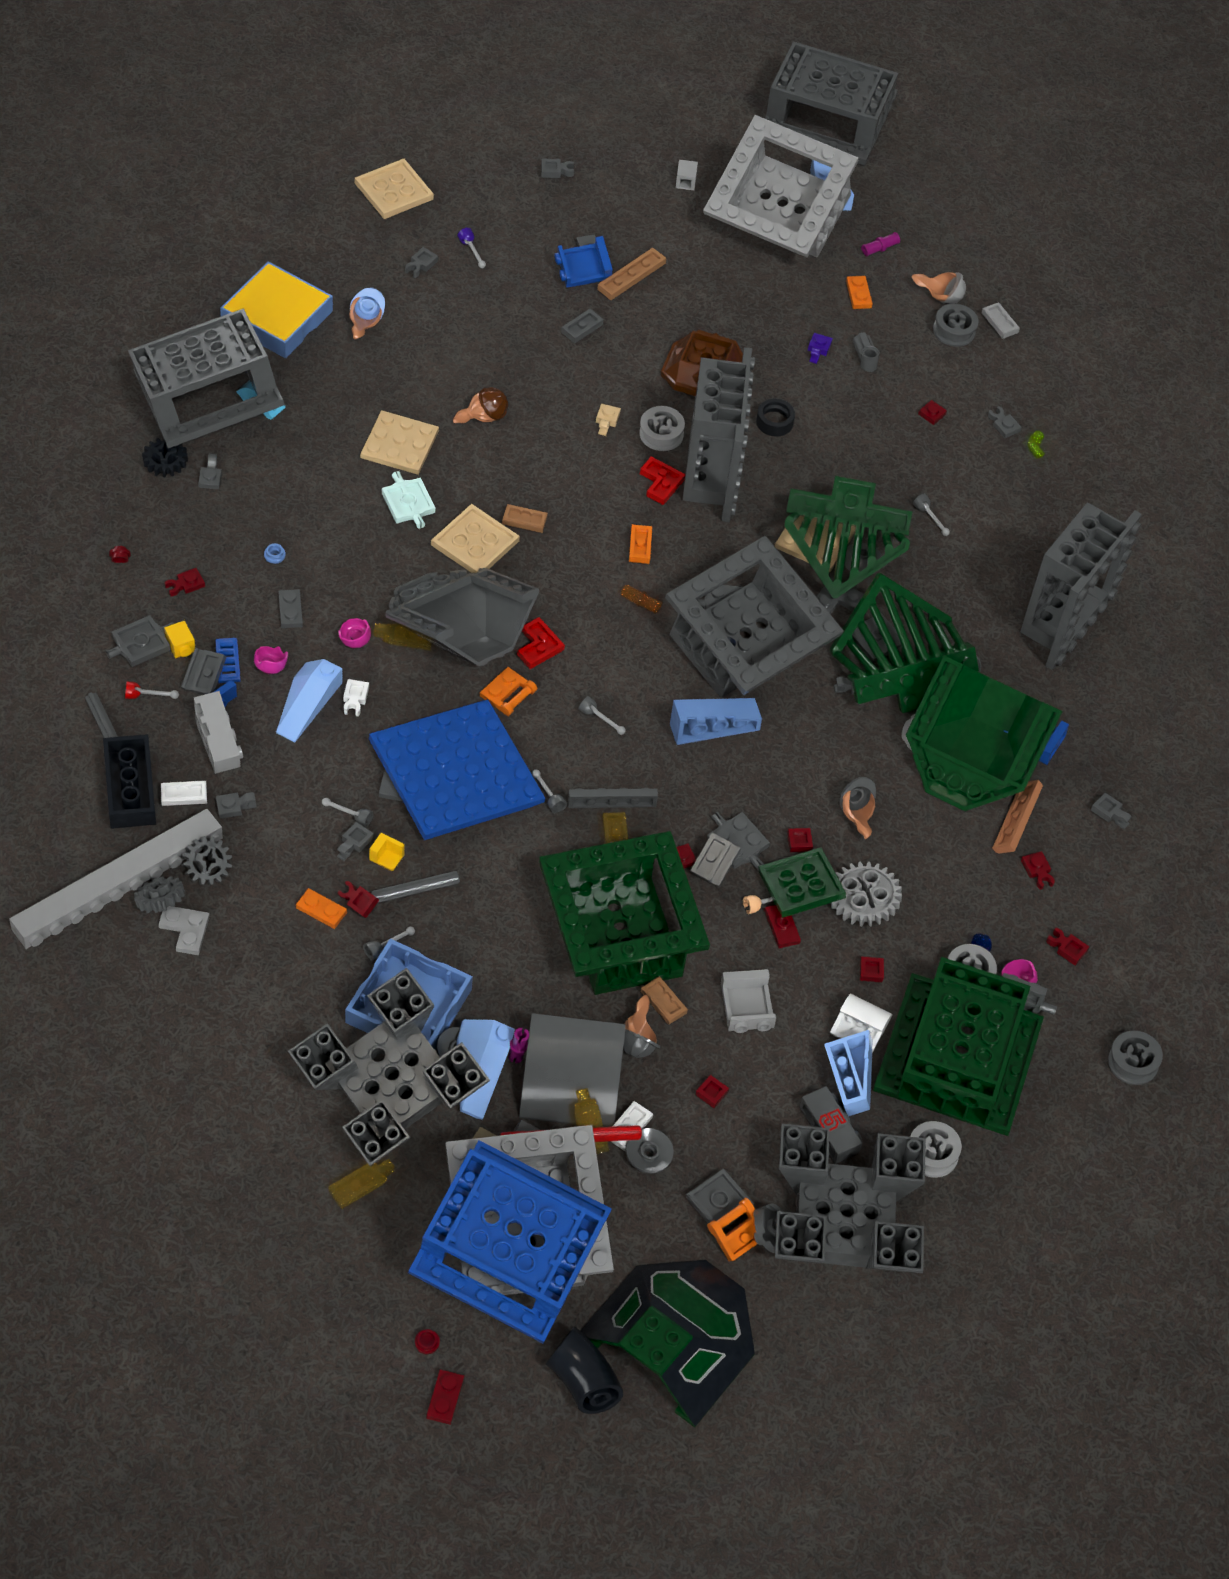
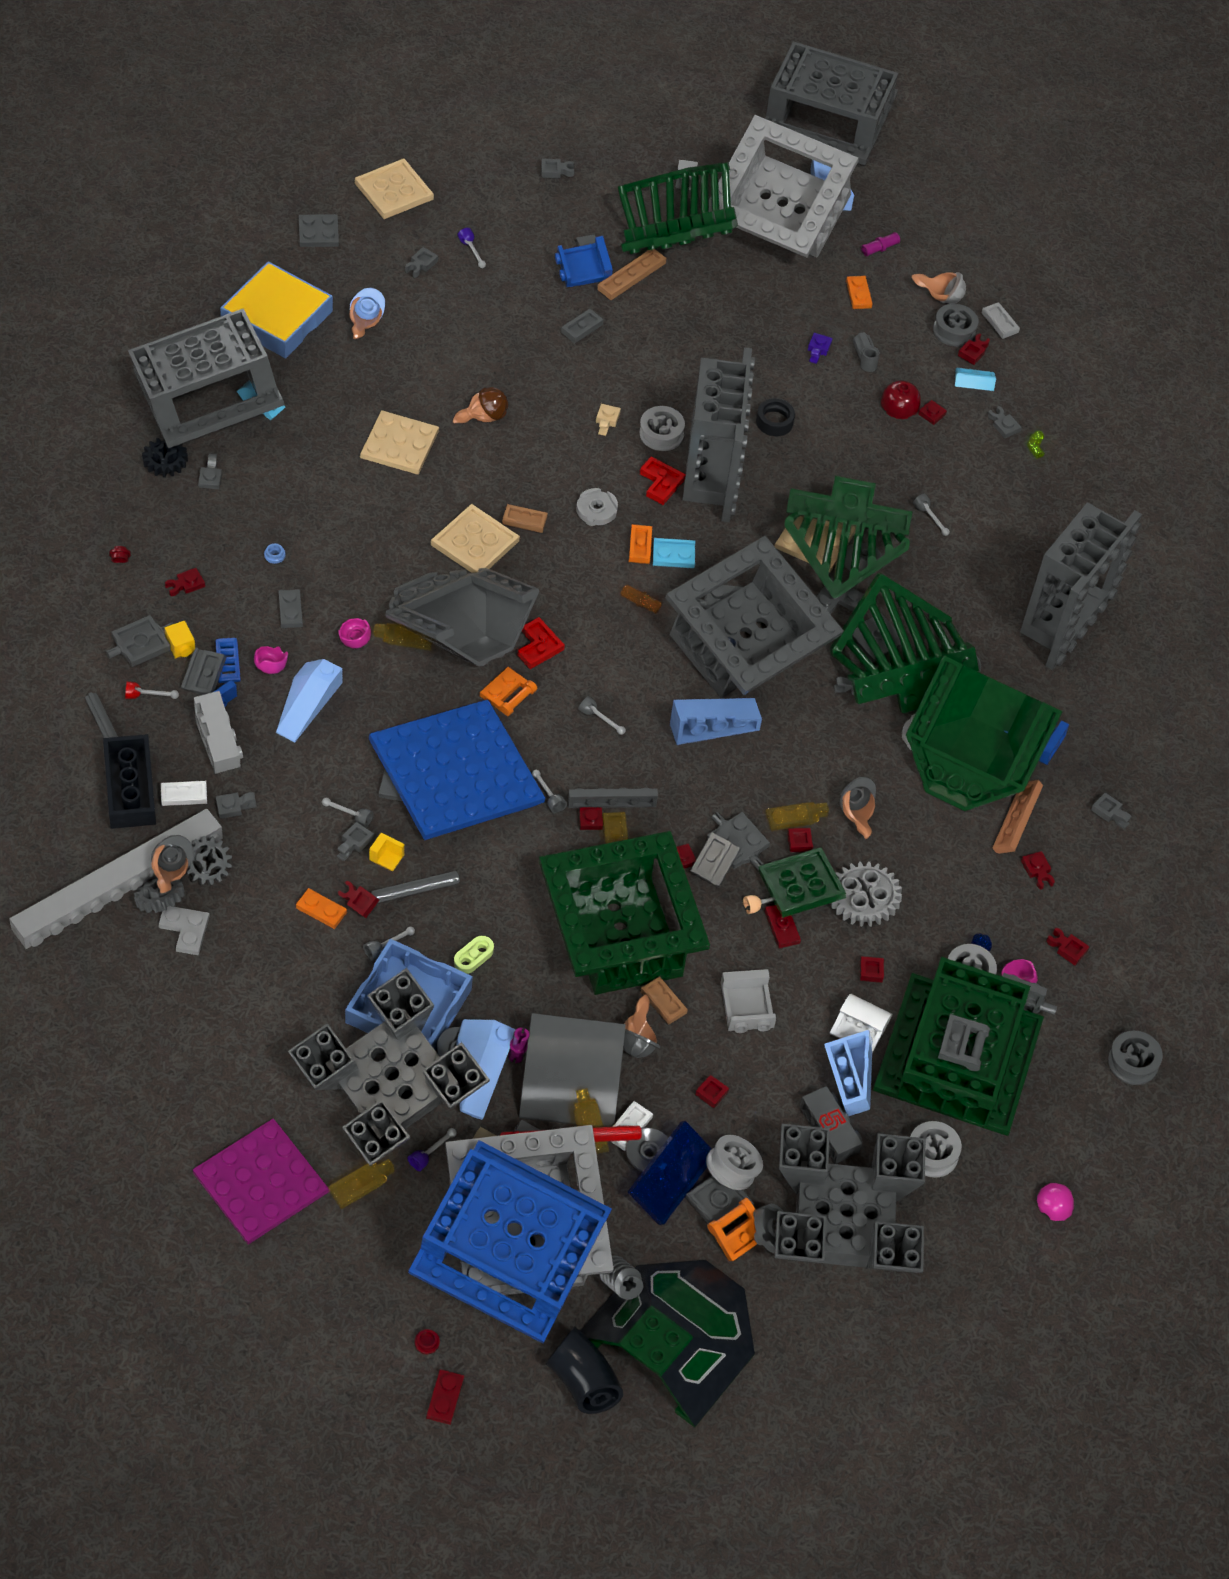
(171, 860): none -> dark grey piece
(260, 1181): none -> magenta plate
(318, 230): none -> dark grey plate
(354, 695): white plate -> none
(408, 500): light aqua plate -> none
(420, 1159): none -> hinge
(472, 955): none -> yellowish green plate
(591, 818): none -> dark red plate
(593, 516): none -> light grey plate
(624, 1279): none -> dark grey piece
(671, 1173): none -> clear blue plate
(674, 553): none -> medium azure plate
(684, 358): reddish brown piece -> none
(685, 227): none -> dark green plate
(734, 1162): none -> light grey wheel
(796, 815): none -> clear yellow hinge
(901, 399): none -> dark red cylinder
(956, 1039): none -> dark grey plate
(974, 350): none -> dark red plate
(975, 379): none -> medium azure slope
(1056, 1201): none -> dark pink hair

